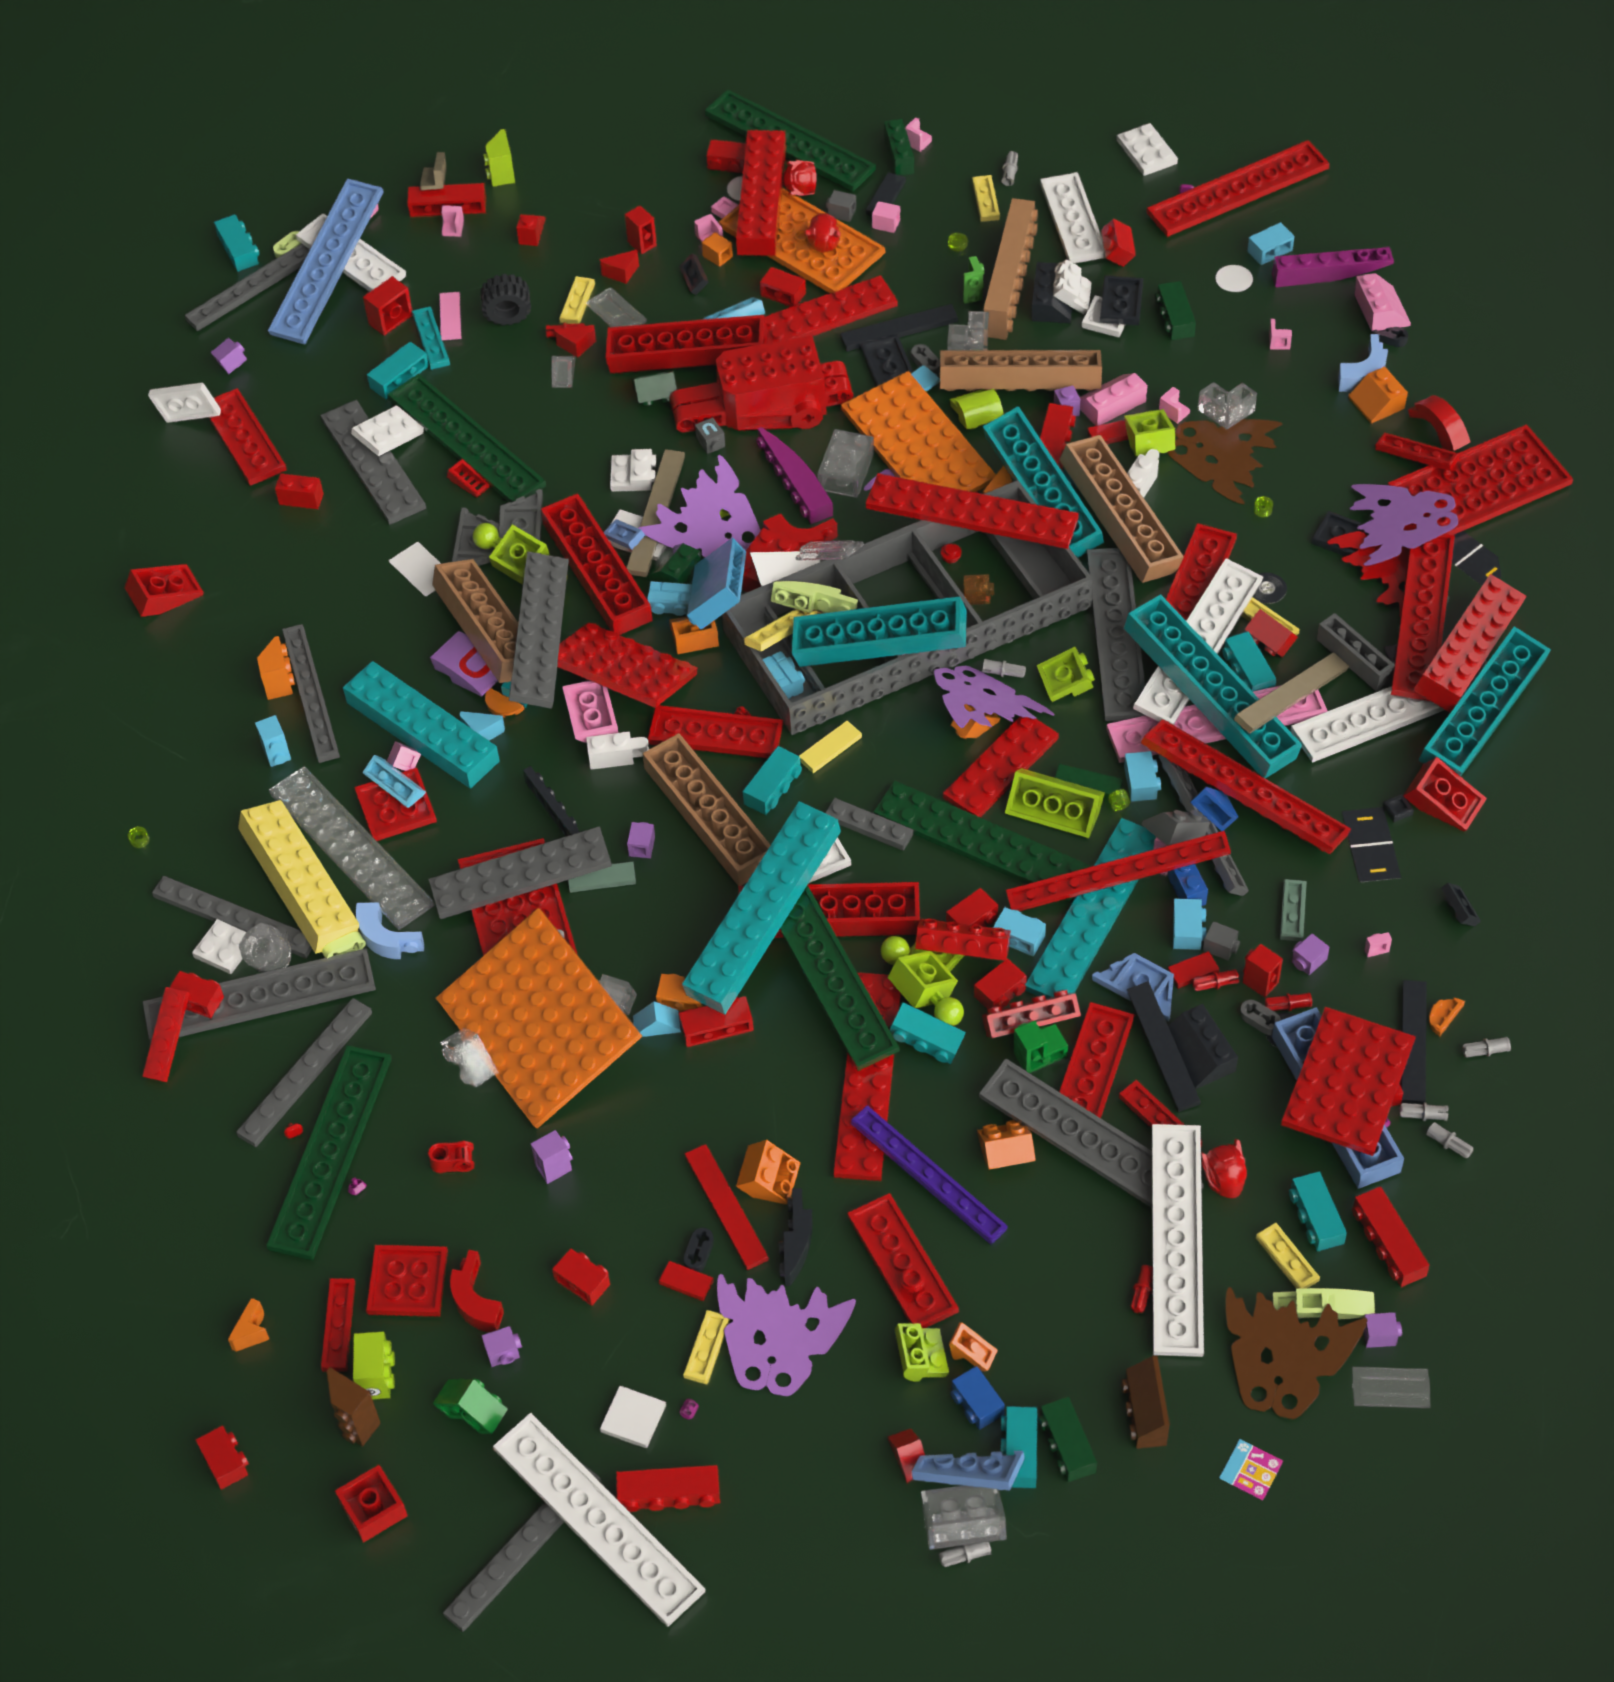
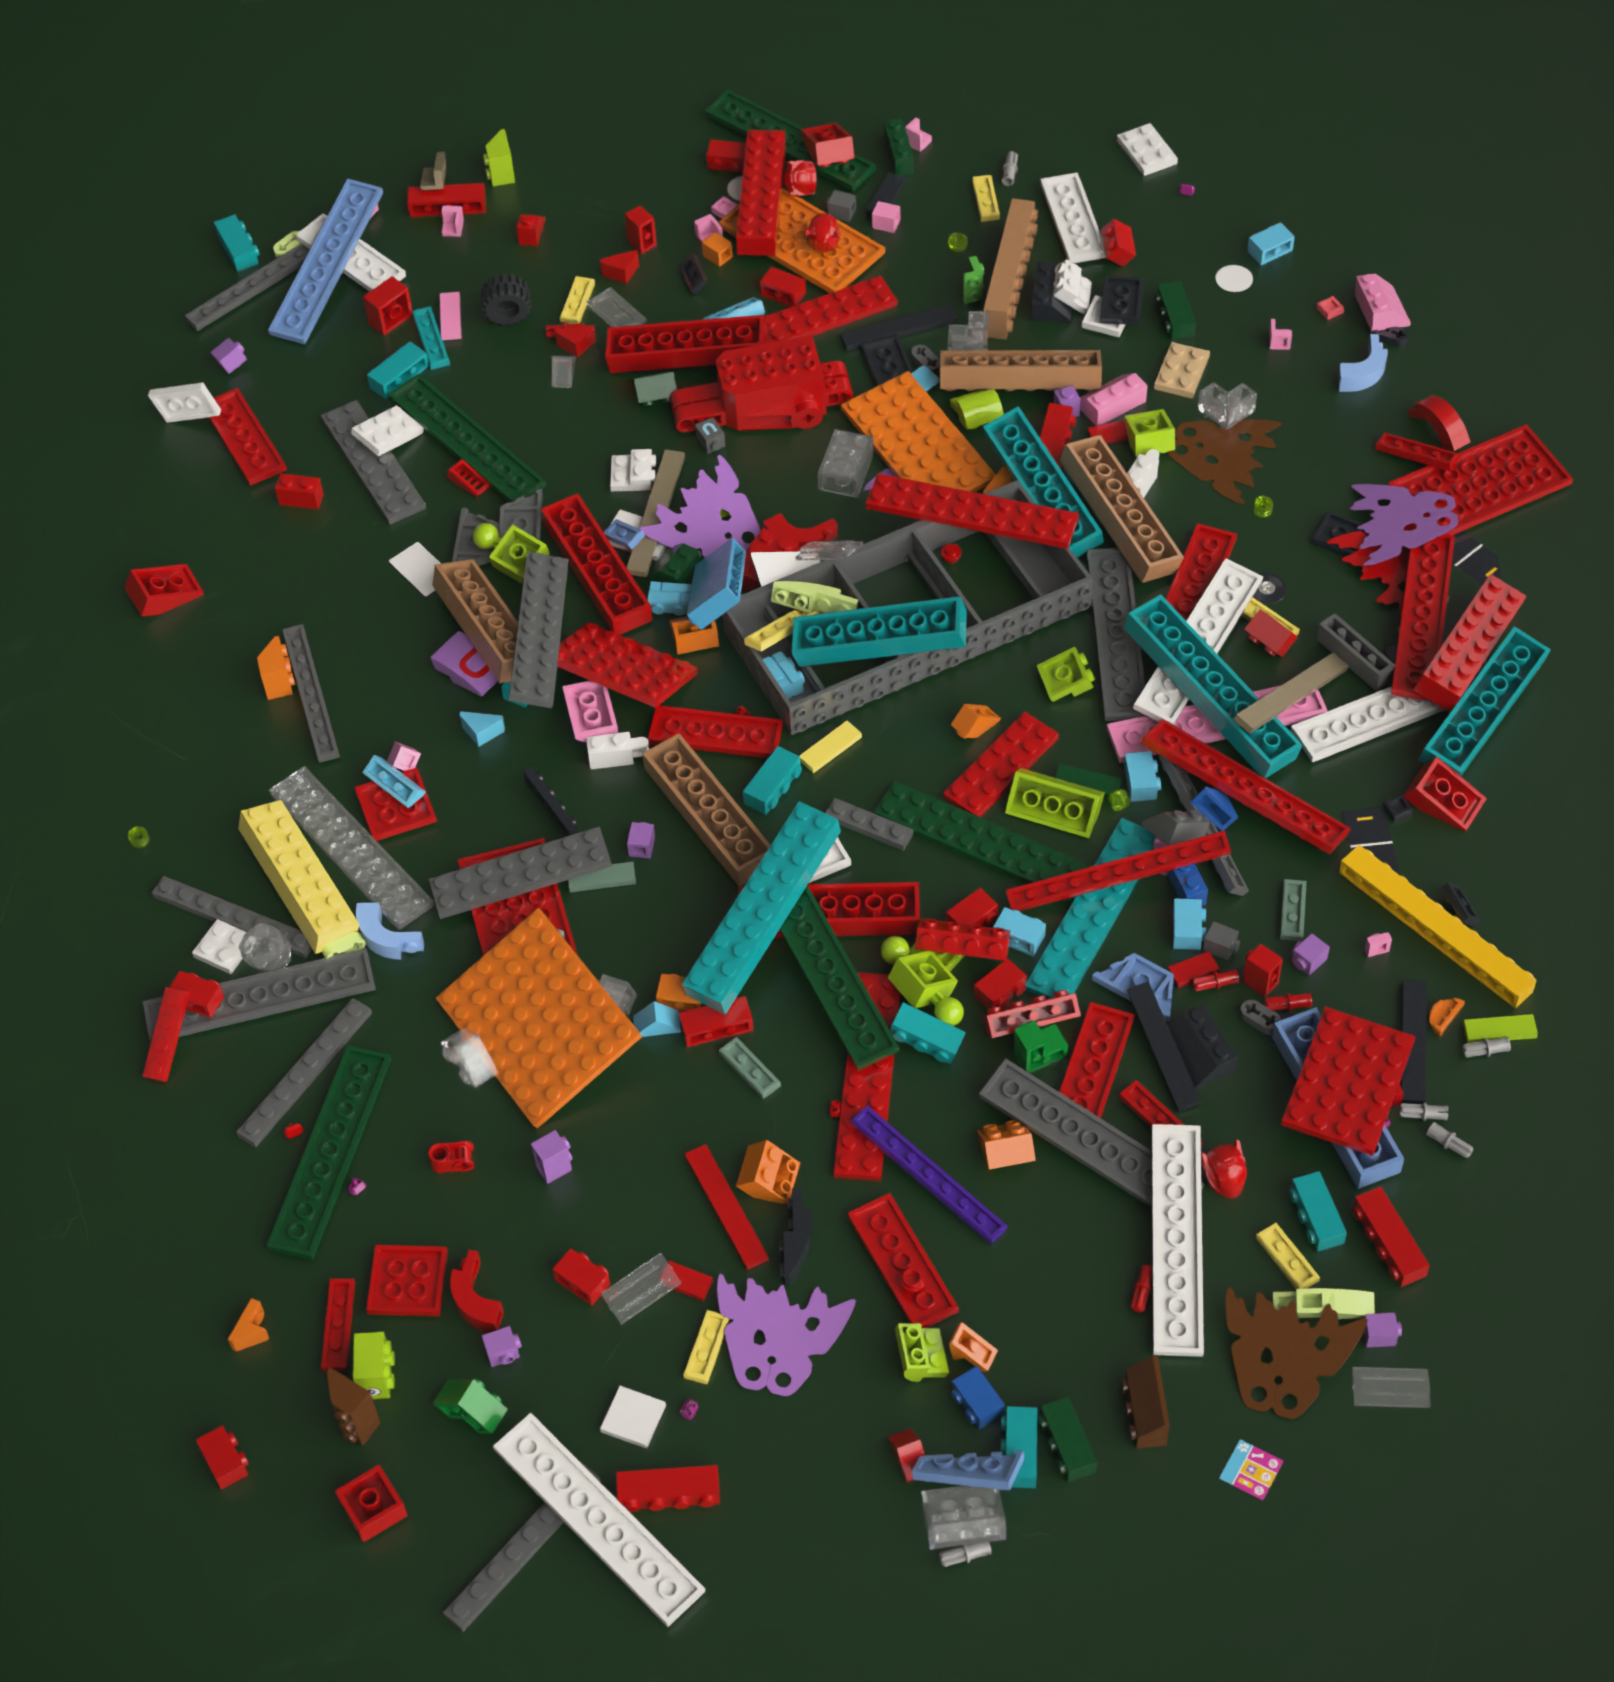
(273, 741): medium azure brick -> none
(421, 724): teal brick -> none
(500, 705): orange tile -> none
(641, 1288): none -> clear piece
(703, 1251): black beam -> none
(749, 1068): none -> sand green tile
(796, 478): magenta slope -> none
(828, 144): none -> red slope
(835, 1108): none -> red rock
(978, 589): clear orange brick -> none
(1003, 668): light grey axle -> none
(1003, 703): medium lavender piece -> none
(1170, 404): bright pink panel -> none
(1182, 370): none -> tan plate
(1237, 188): red plate -> none
(1248, 662): teal brick -> none
(1328, 266): magenta slope -> none
(1330, 308): none -> coral tile
(1379, 395): orange slope -> none
(1438, 926): none -> yellow brick
(1513, 1027): none -> lime tile

